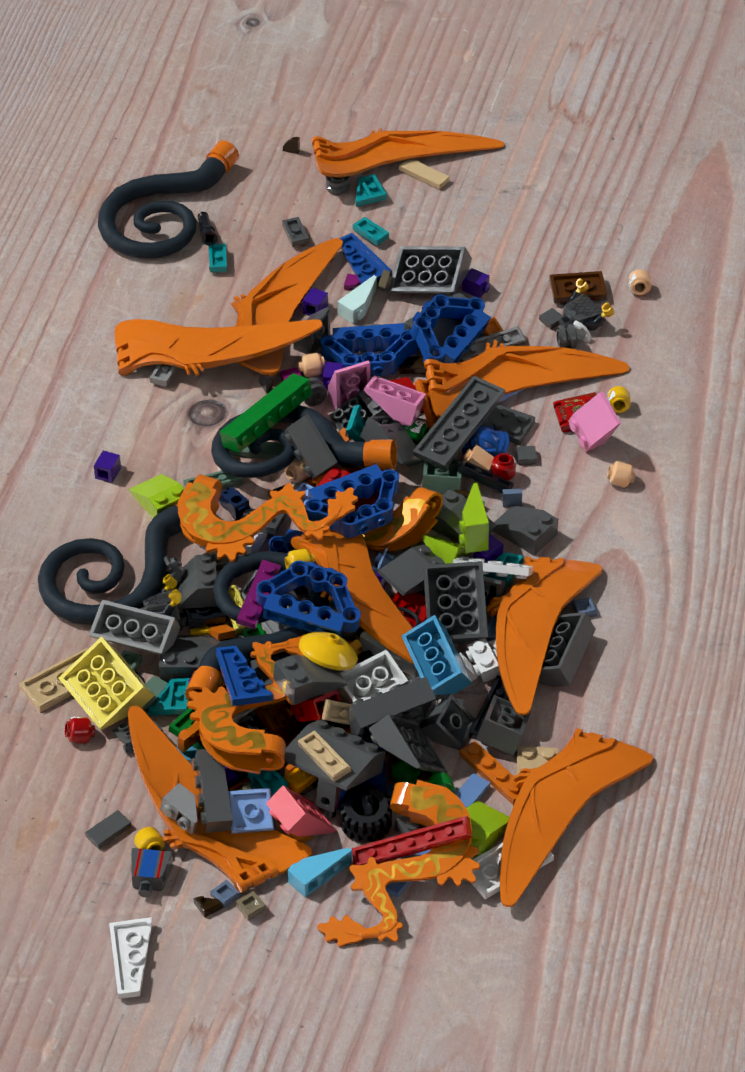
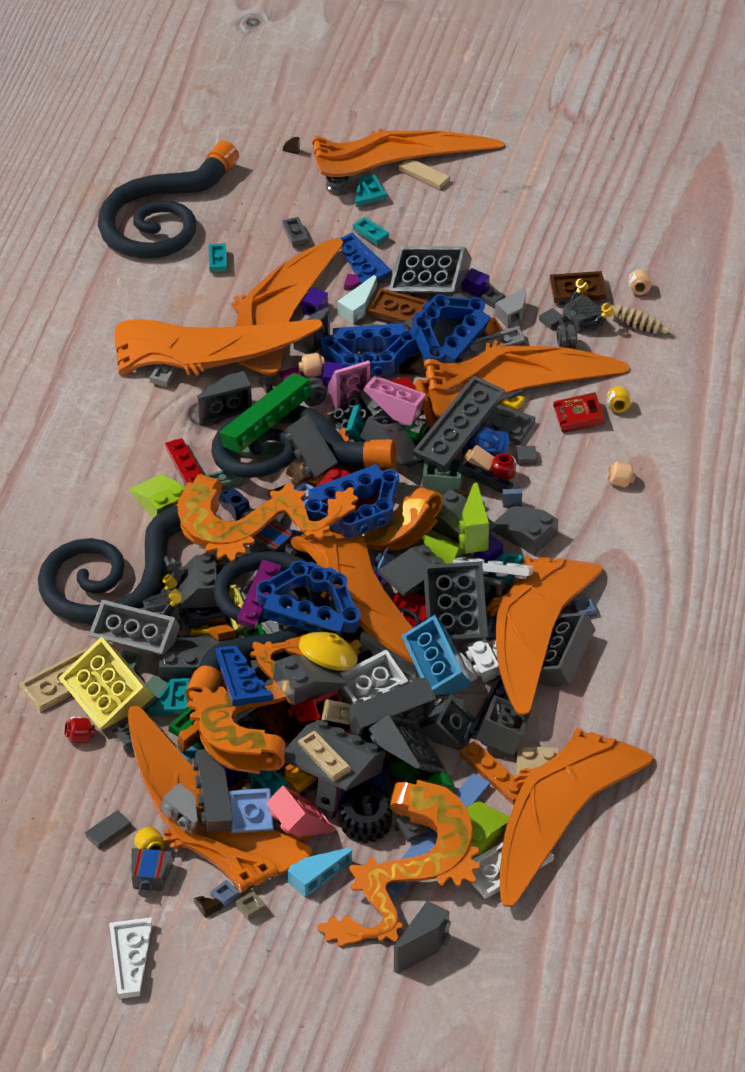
(107, 466): dark purple brick -> none
(183, 460): none -> red plate
(207, 231): black pin -> none
(225, 398): none -> dark grey slope
(274, 538): none -> torso
(298, 555): yellow head -> none
(384, 280): dark tan plate -> none
(394, 306): none -> dark orange plate
(414, 841): red tile -> none
(422, 937): none -> dark grey slope
(492, 296): none -> dark grey tile
(511, 309): none -> light grey slope
(513, 403): none -> yellow tile
(582, 332): white tile -> none
(594, 422): bright pink slope -> none
(638, 319): none -> tan piece

